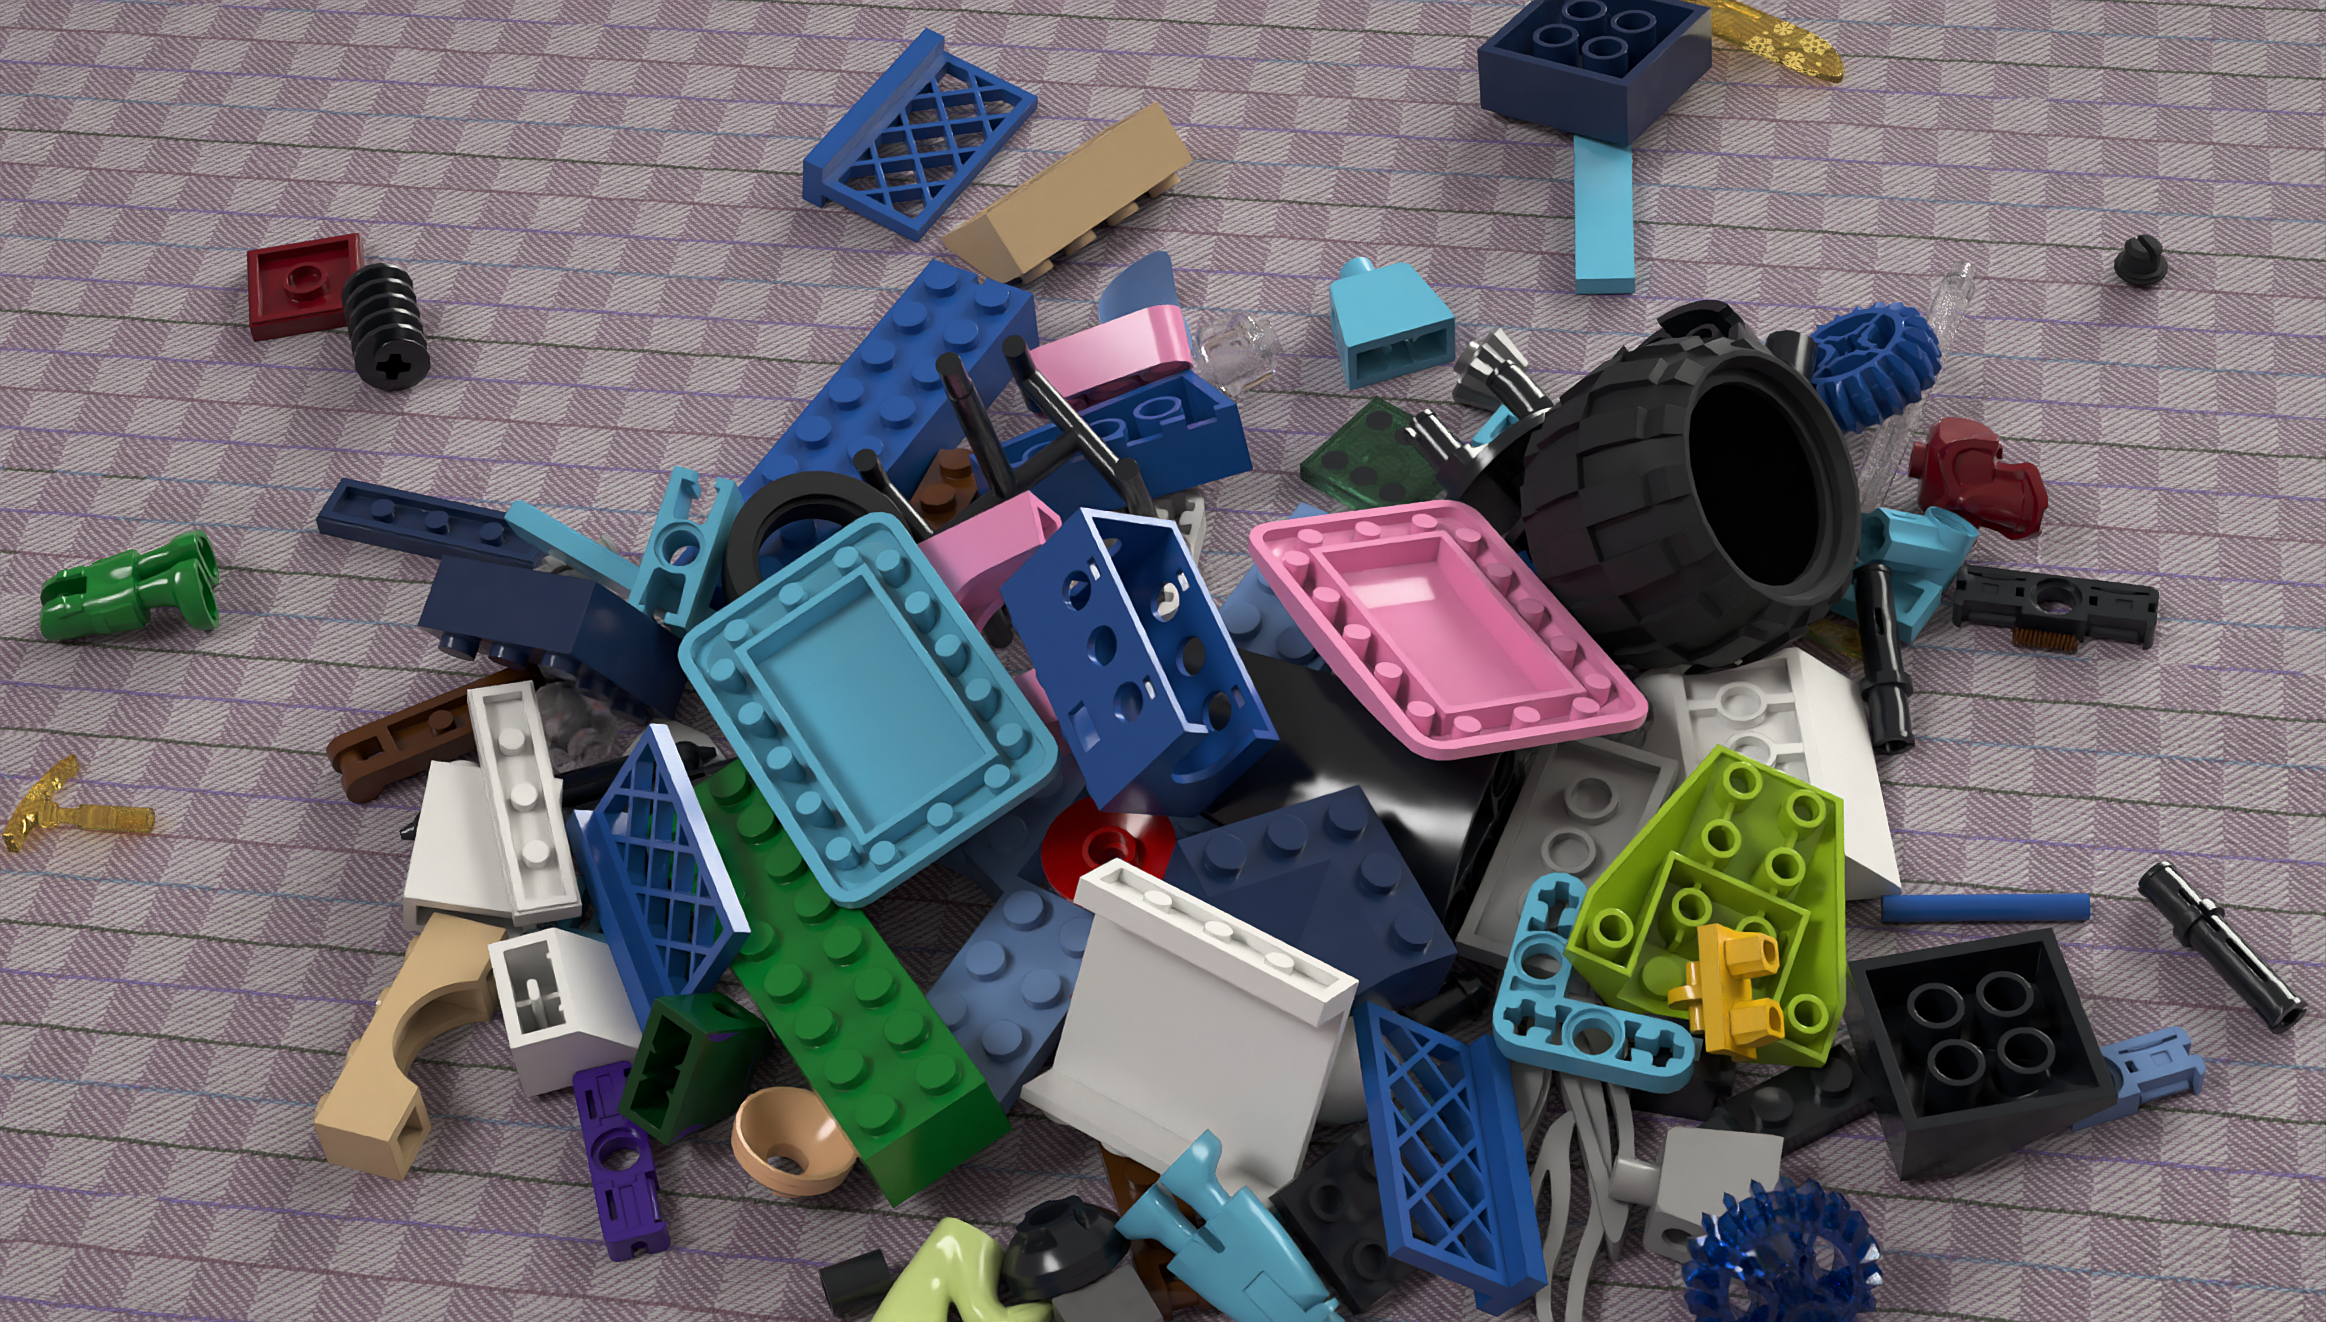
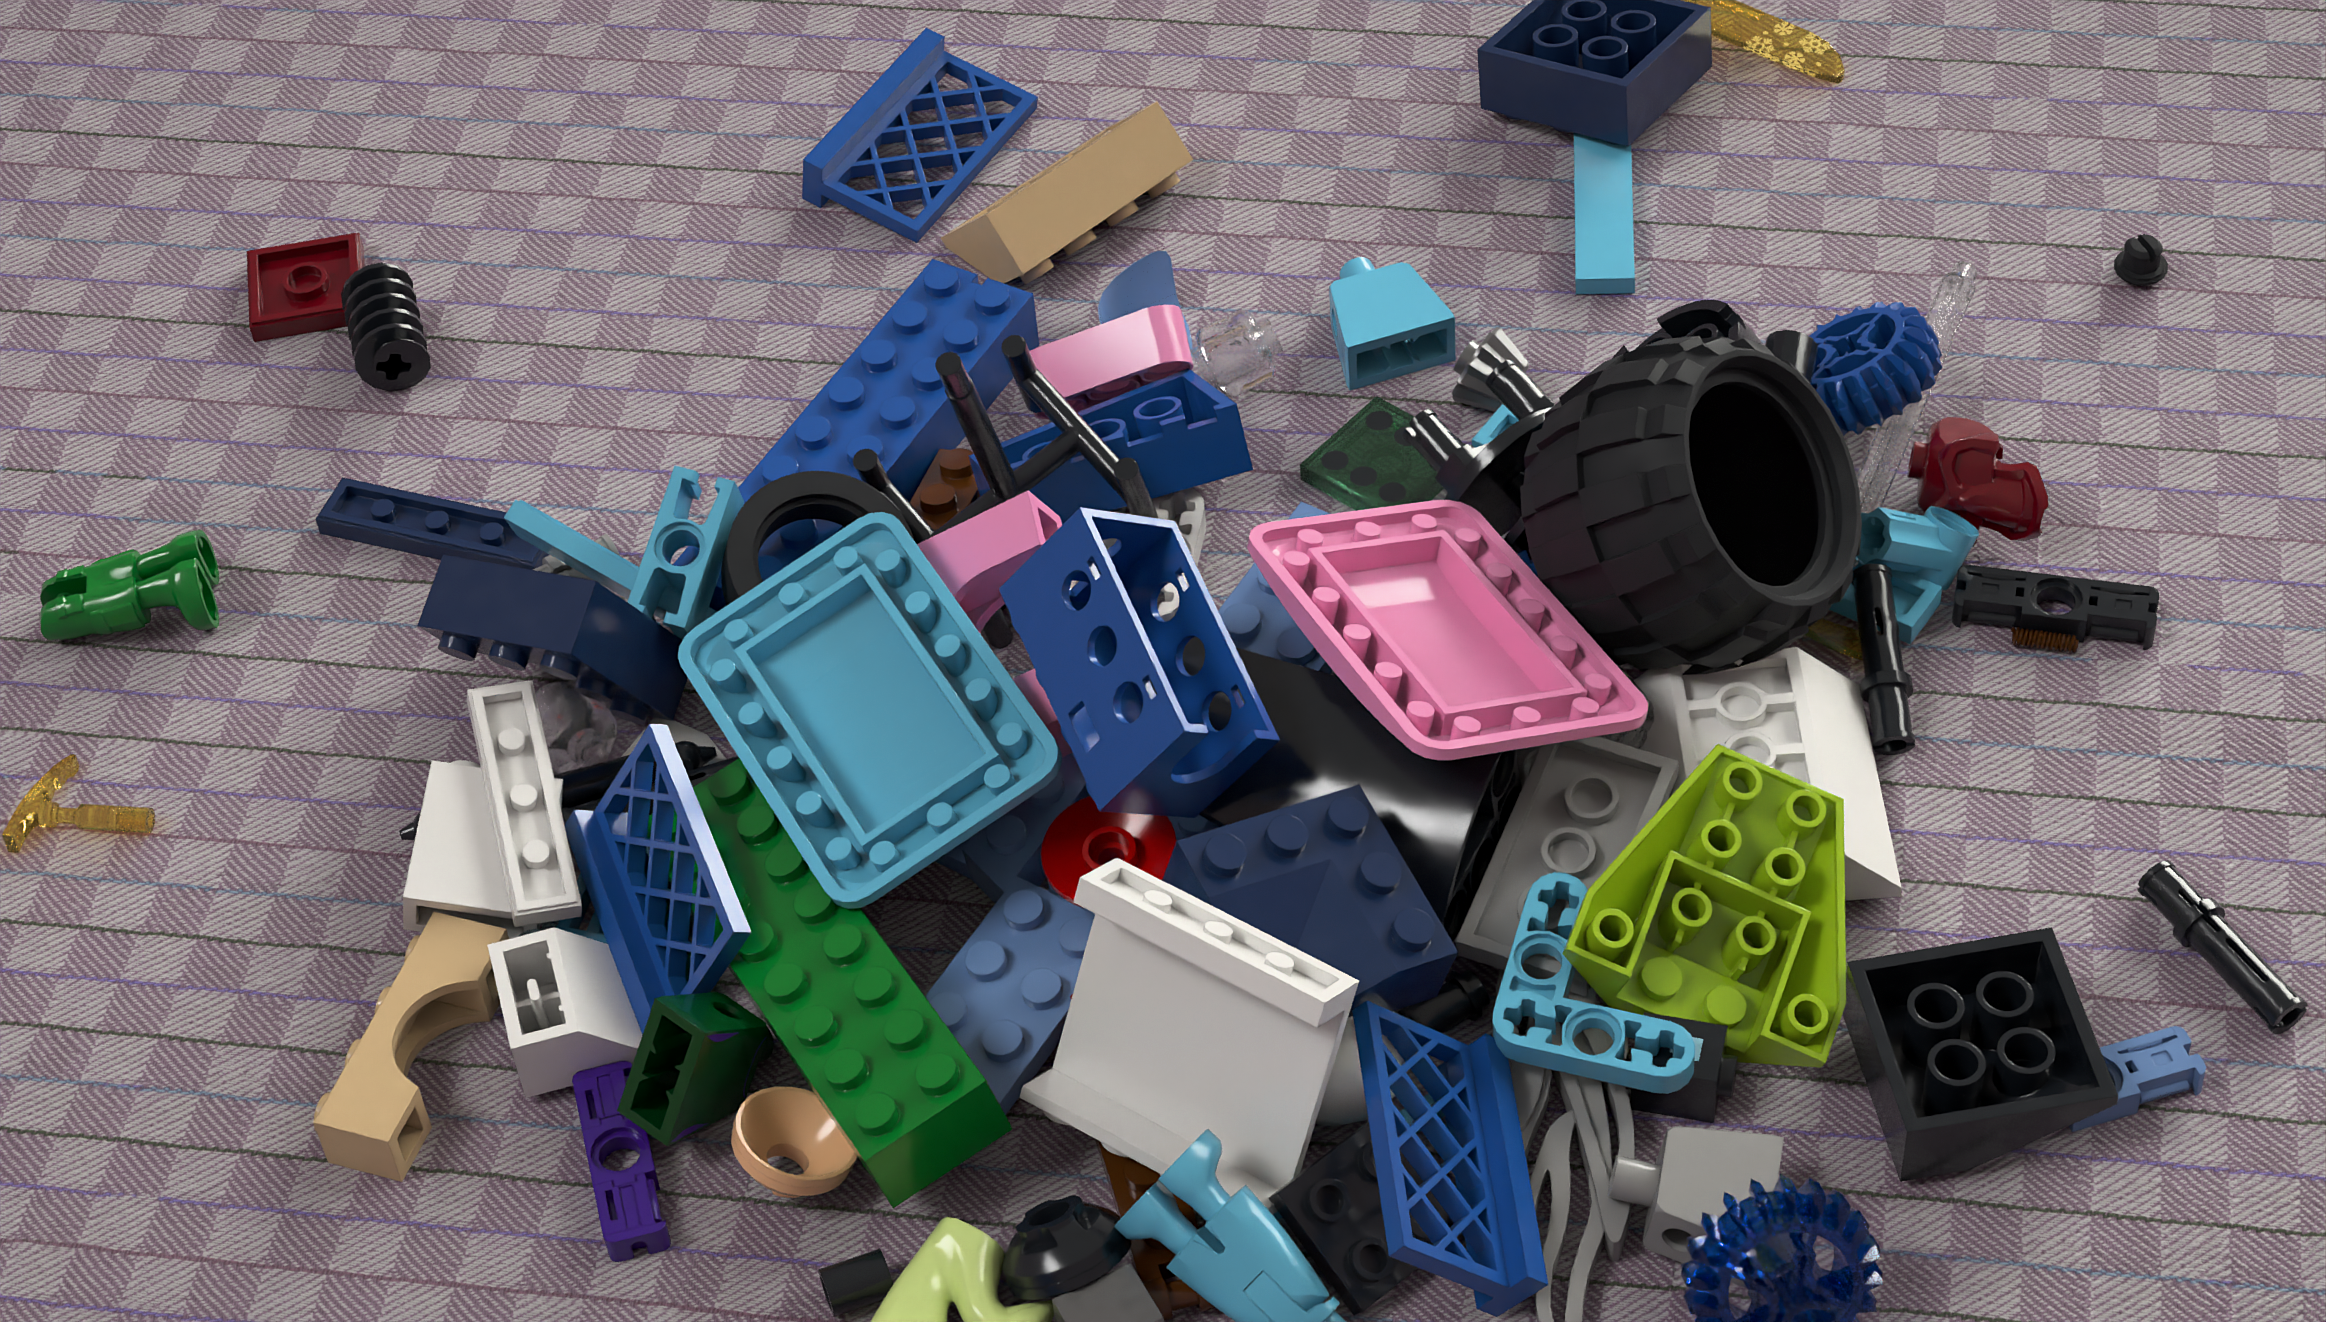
(413, 738): reddish brown plate -> none
(1721, 992): yellow hips -> none
(1799, 1103): black hinge -> none
(1985, 907): blue bar -> none

